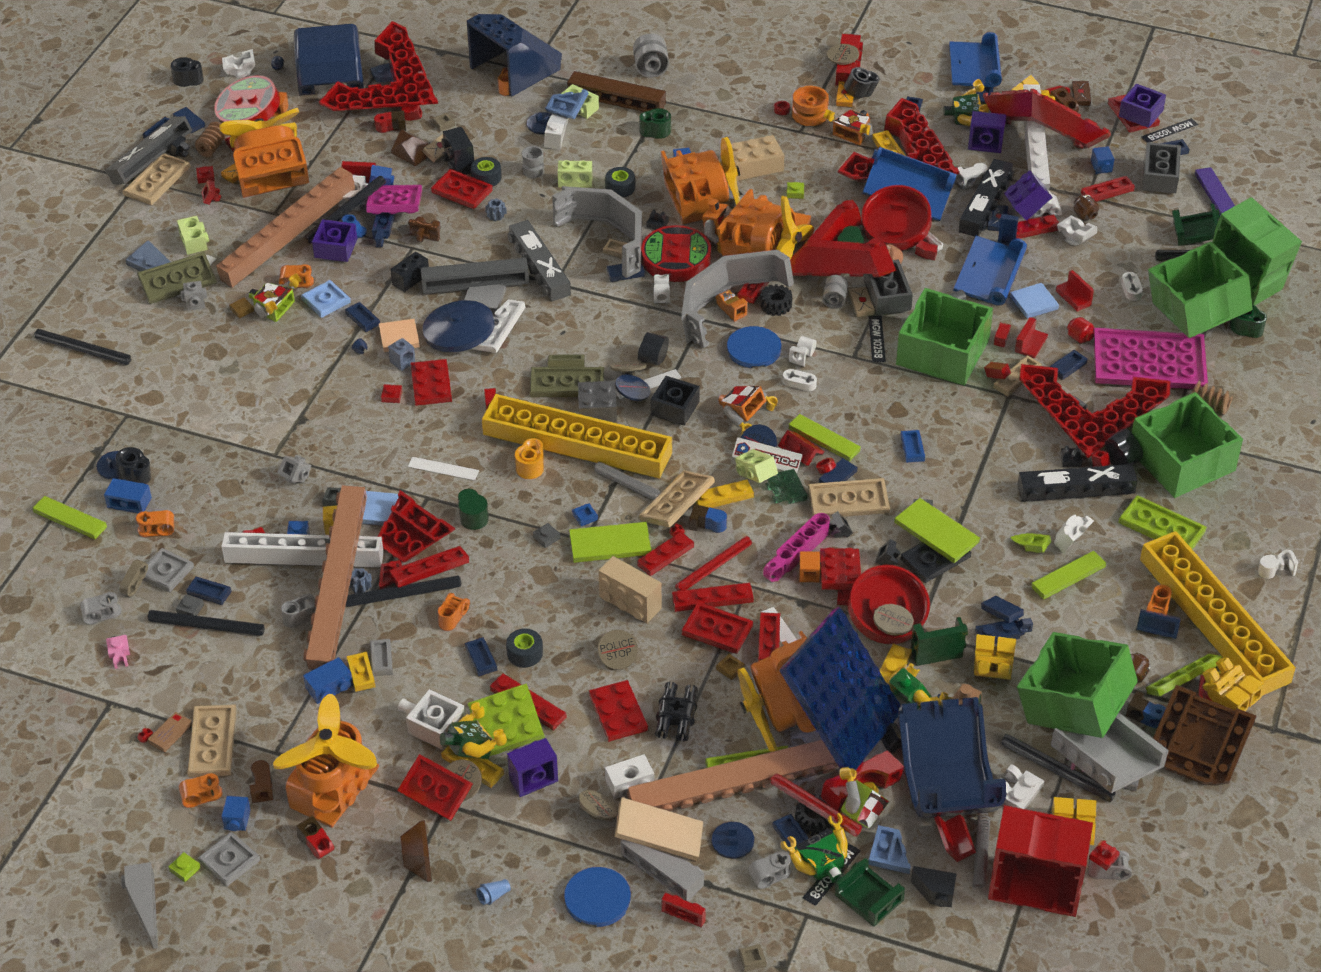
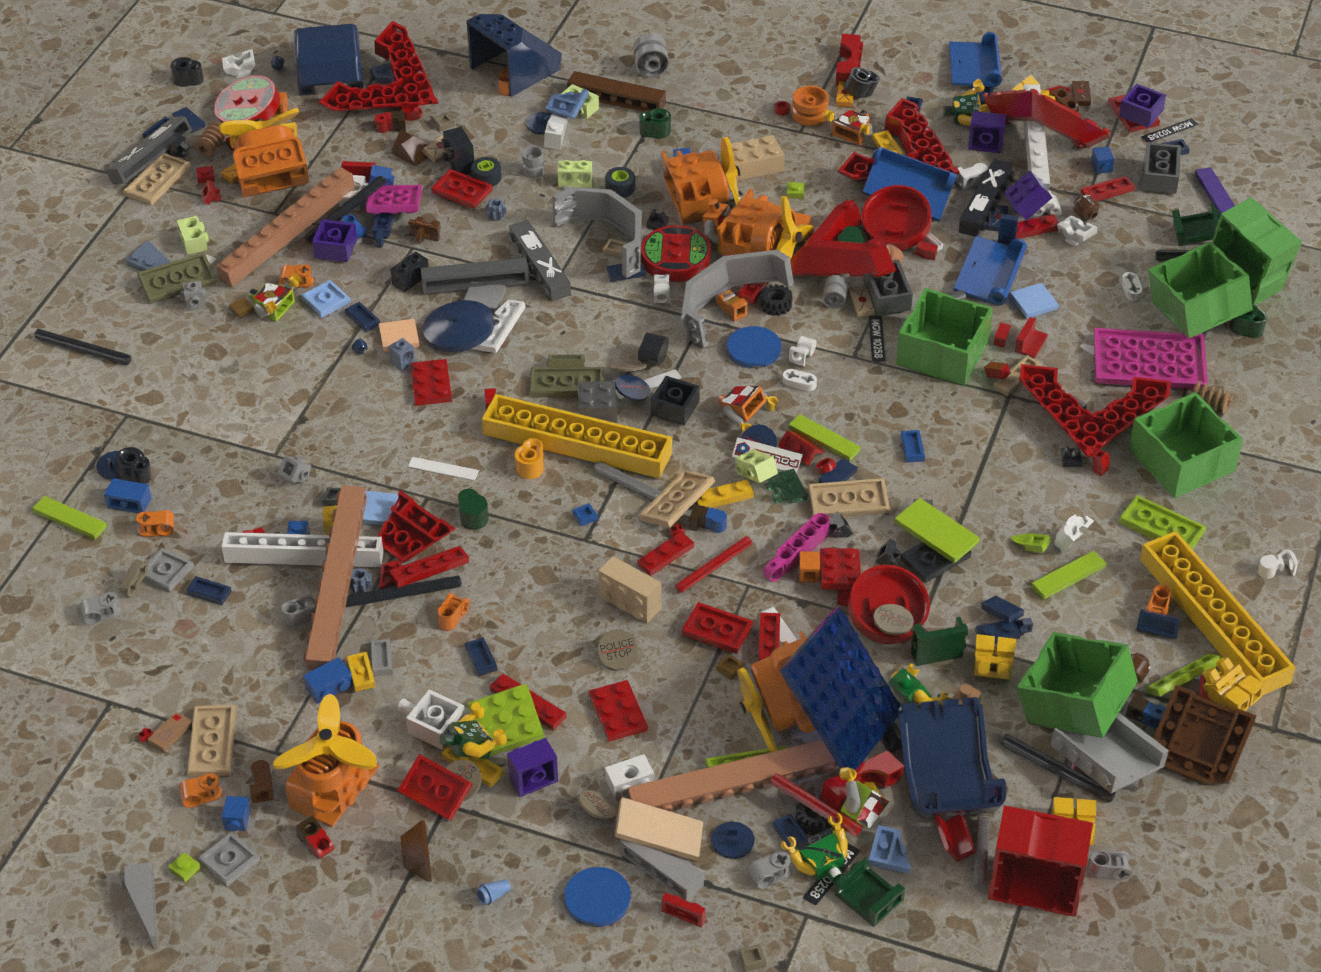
(118, 649): bright pink plate -> none
(190, 605): dark grey plate -> none
(206, 622): black axle -> none
(391, 393): red plate -> none
(524, 647): black wheel -> none
(546, 535): dark grey plate -> none
(610, 541): lime tile -> none
(676, 711): black pin -> none
(713, 596): red plate -> none
(843, 54): dark tan piece -> none
(894, 661): yellow plate -> none
(934, 885): black slope -> none
(1025, 787): white plate -> none
(1069, 364): dark blue tile -> none
(1076, 291): red panel -> none
(1077, 482): black brick -> none
(1080, 330): red head -> none
(1104, 855): red tile -> none
(1123, 448): black piece -> none

